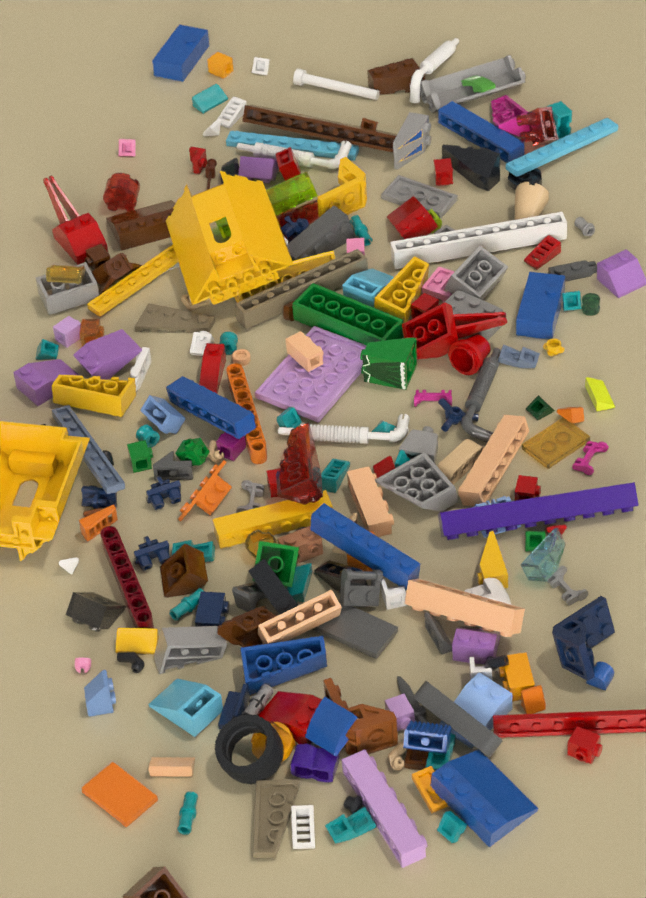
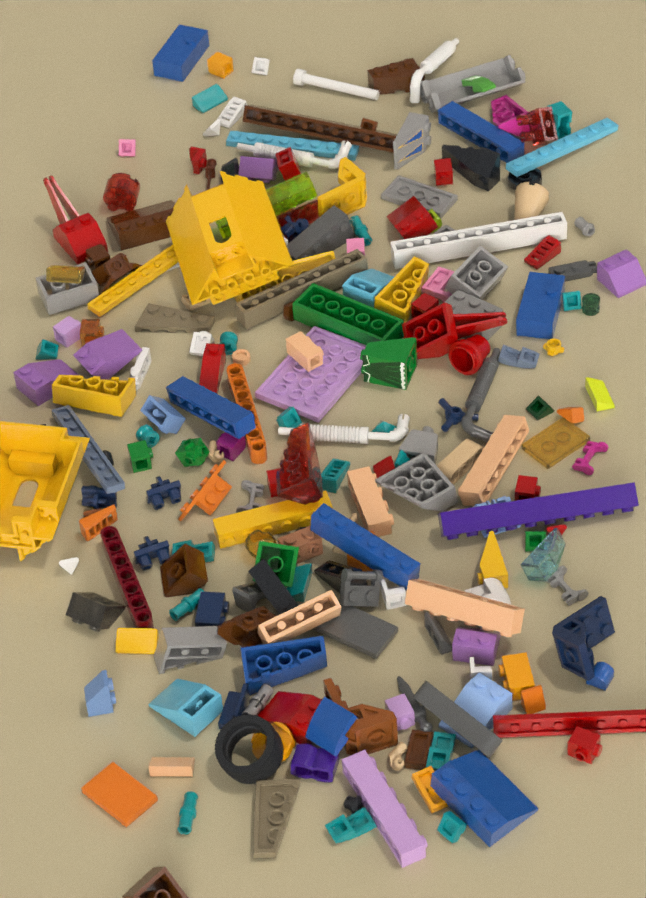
(82, 663): bright pink hinge -> none
(133, 658): black arm -> none
(173, 470): dark grey slope -> none
(303, 811): white slope -> none
(427, 737): blue brick -> none
(432, 396): dark pink piece -> none
(496, 662): black arm -> none

